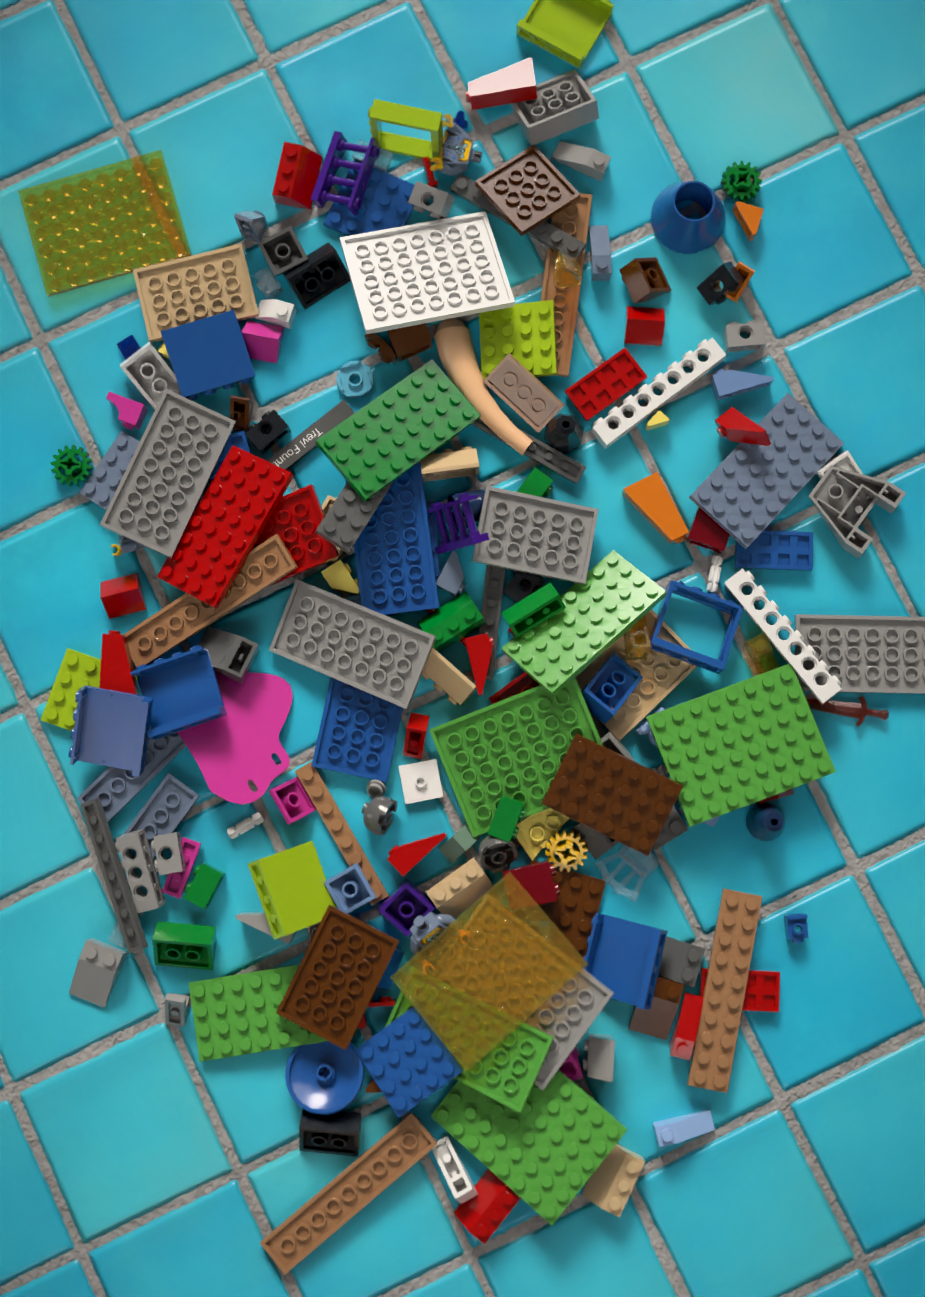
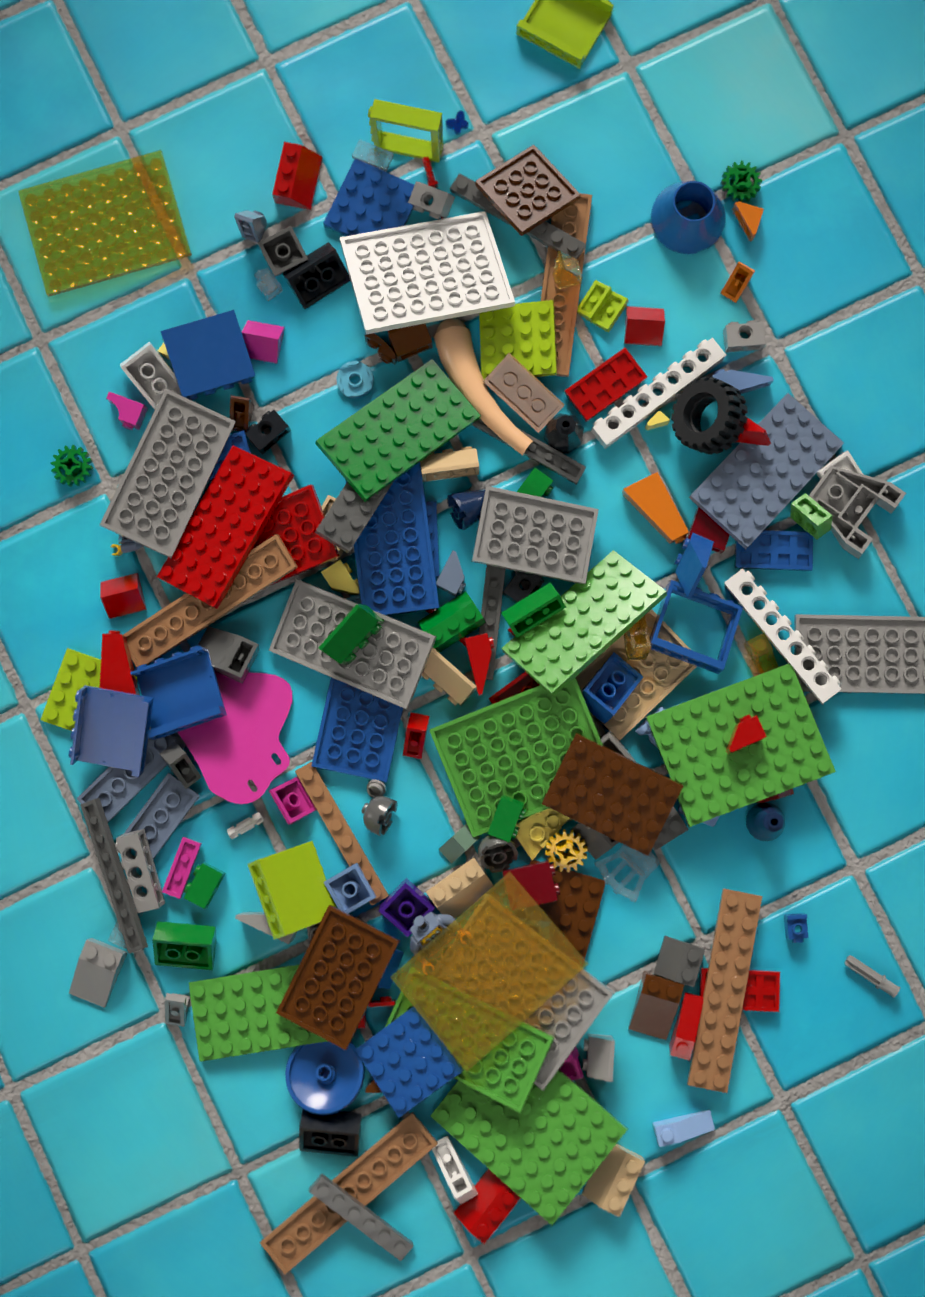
(109, 472): sand blue plate -> none
(128, 346): clear blue tile -> none
(176, 862): light grey brick -> none
(180, 765): none -> dark grey slope
(195, 289): tan plate -> none
(276, 312): white slope -> none
(306, 440): dark grey tile -> none
(333, 162): dark purple fence -> none
(352, 634): none -> green slope
(361, 1217): none -> dark grey plate
(409, 854): red slope -> none
(420, 781): white plate -> none
(455, 150): torso -> none
(464, 539): dark purple fence -> none
(503, 87): slope -> none
(560, 107): light grey slope -> none
(583, 159): light grey slope -> none
(600, 253): sand blue slope -> none
(602, 306): none -> lime slope
(625, 958): blue panel -> none
(644, 279): reddish brown slope -> none
(693, 562): none -> blue slope
(710, 286): black brick -> none
(714, 574): white axle -> none
(728, 421): none -> black tyre
(746, 733): none -> red slope
(811, 516): none -> bright green brick
(848, 709): clear red sword -> none
(872, 976): none -> light grey axle

